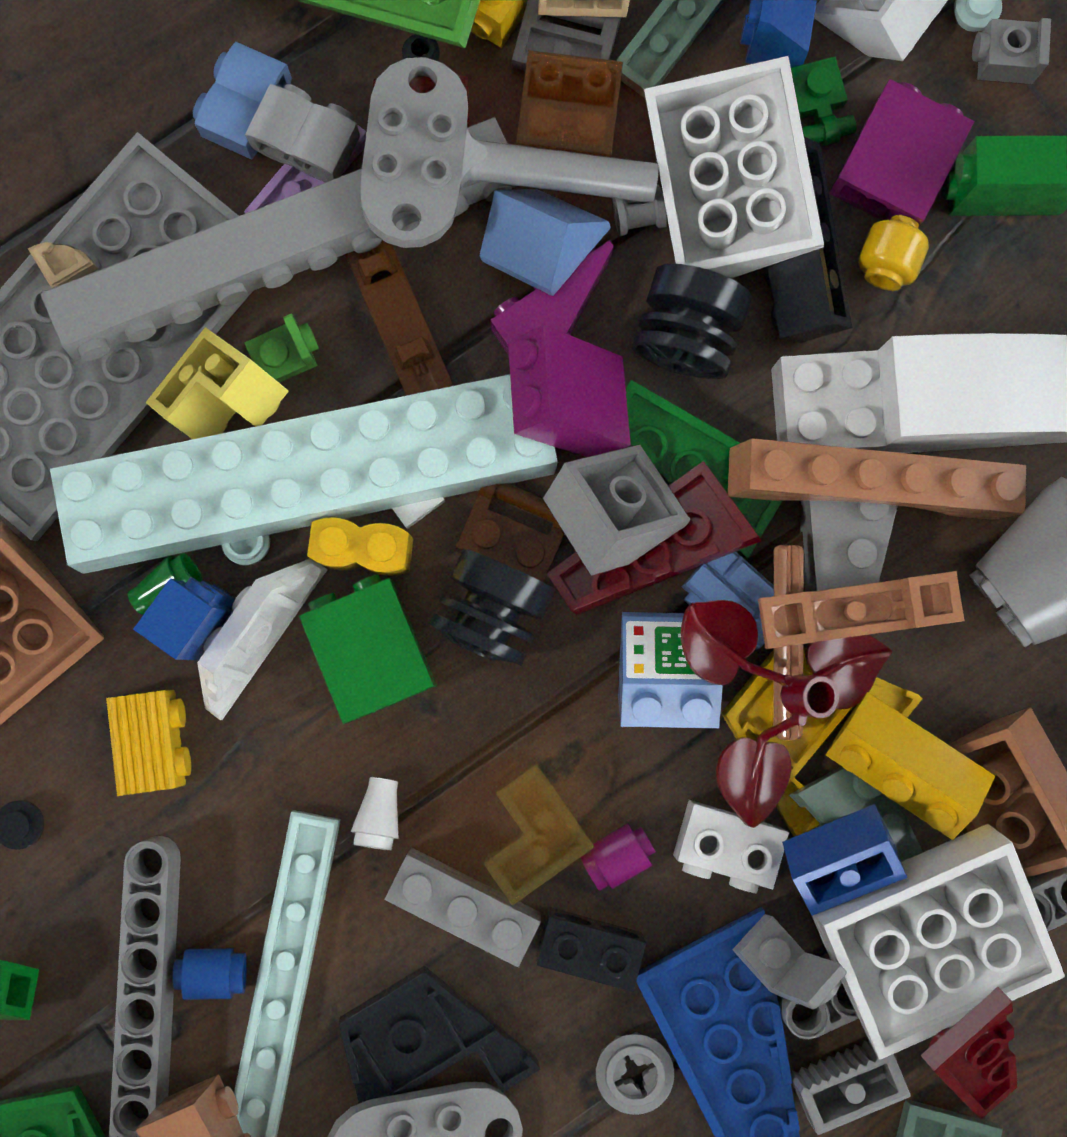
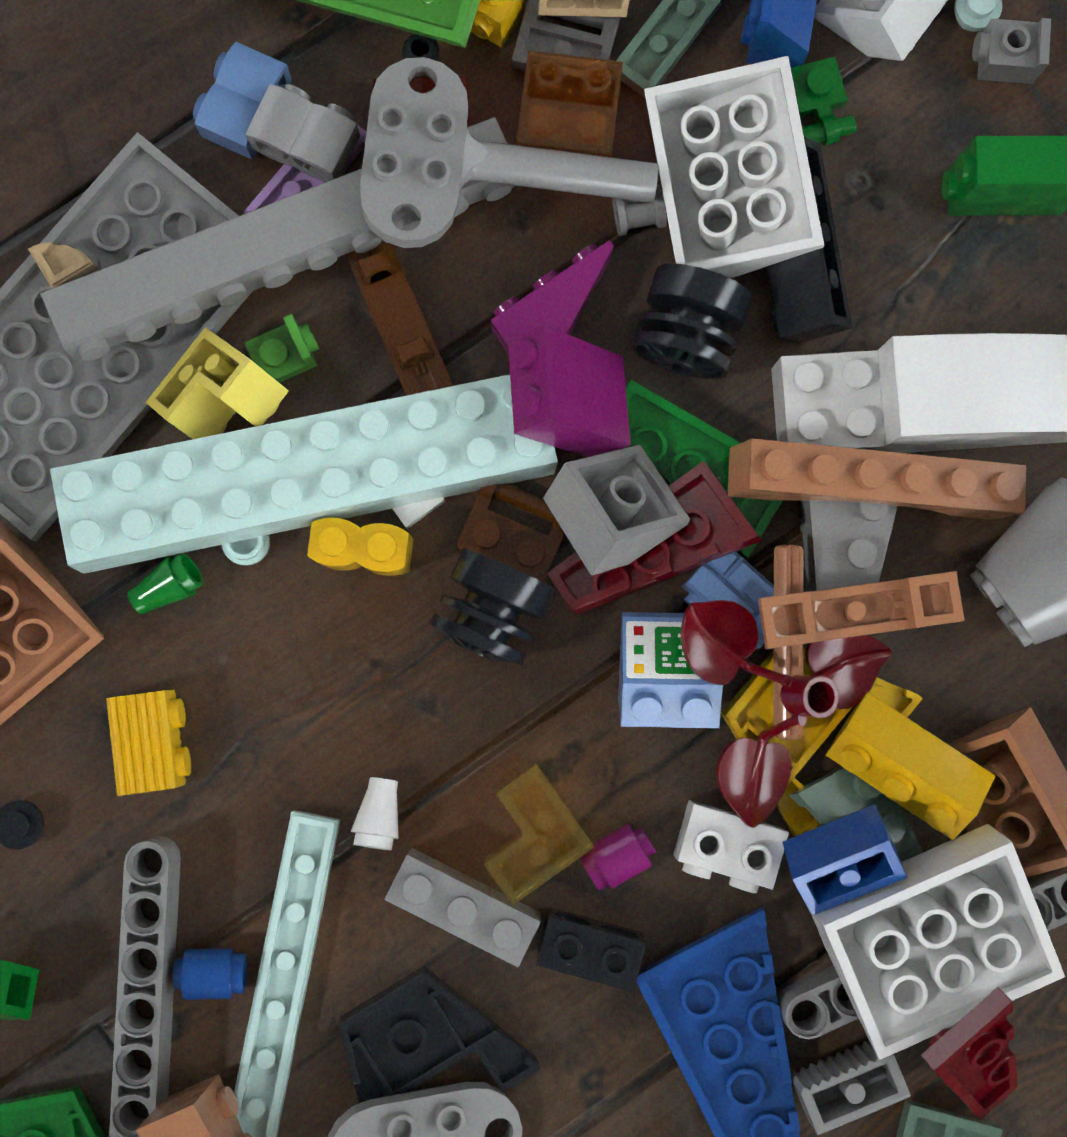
(185, 617): blue brick -> none
(251, 632): white wing -> none
(366, 648): green brick -> none
(538, 237): medium blue slope -> none
(625, 1094): light grey gear -> none
(786, 966): light grey bracket -> none
(893, 253): yellow head -> none
(902, 154): magenta brick -> none

